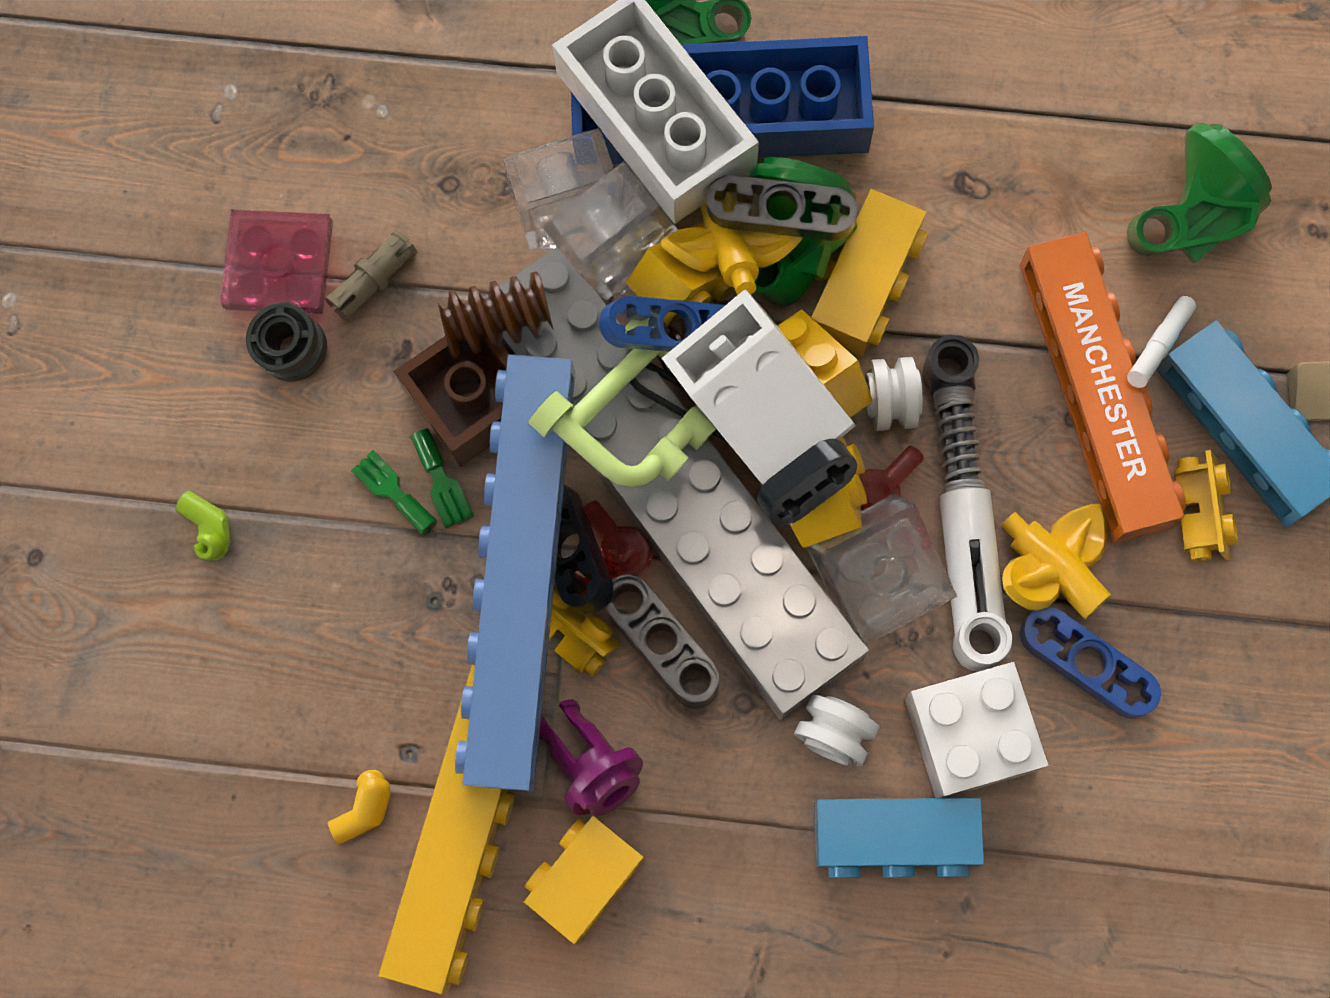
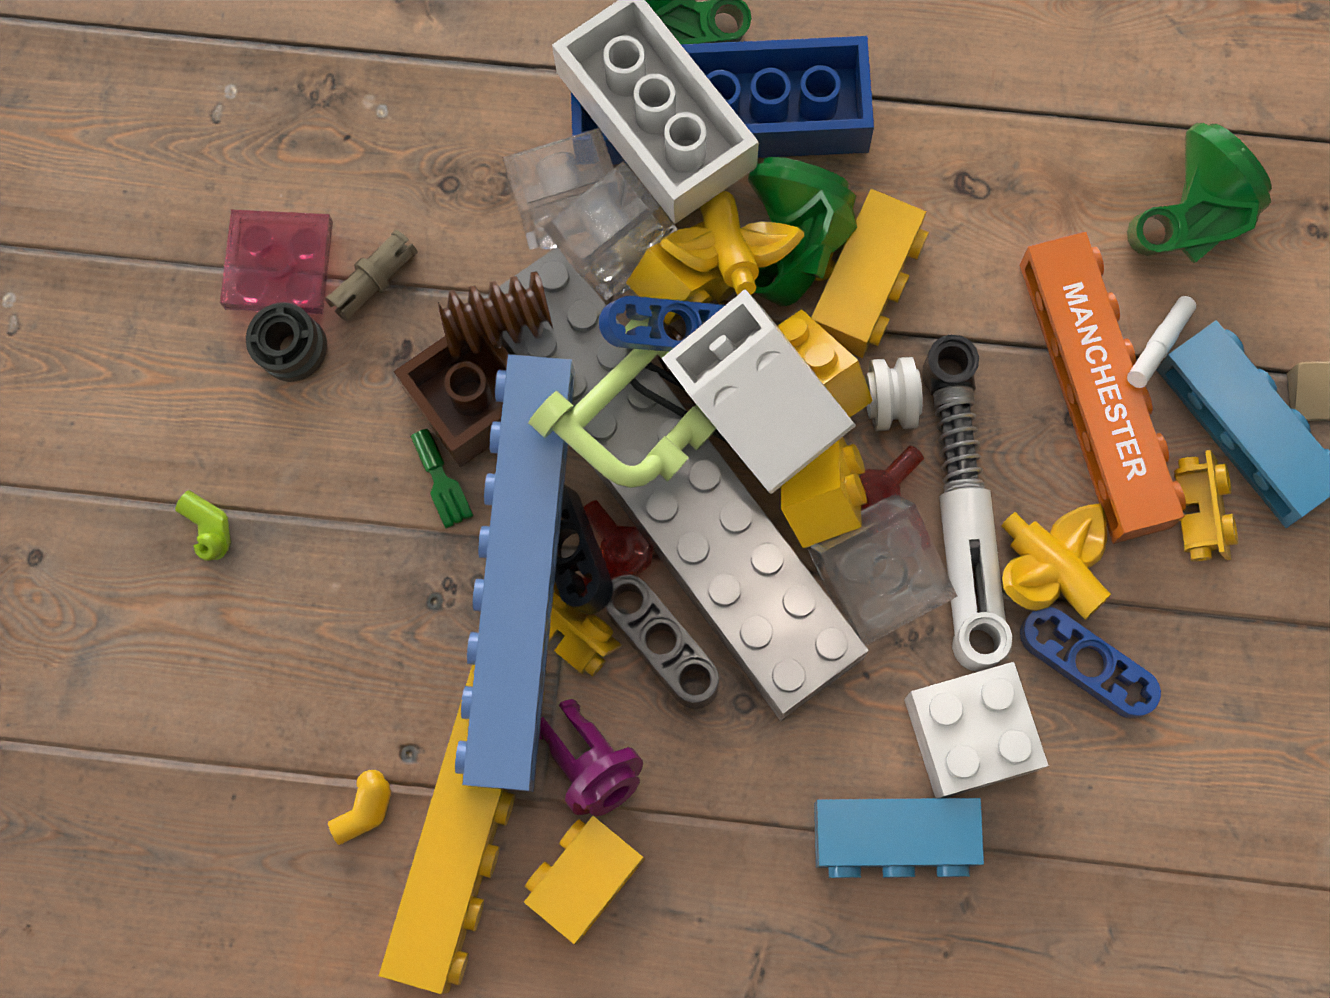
(385, 484): green piece -> none
(768, 189): black beam -> none
(807, 482): black beam -> none
(836, 730): white wheel -> none

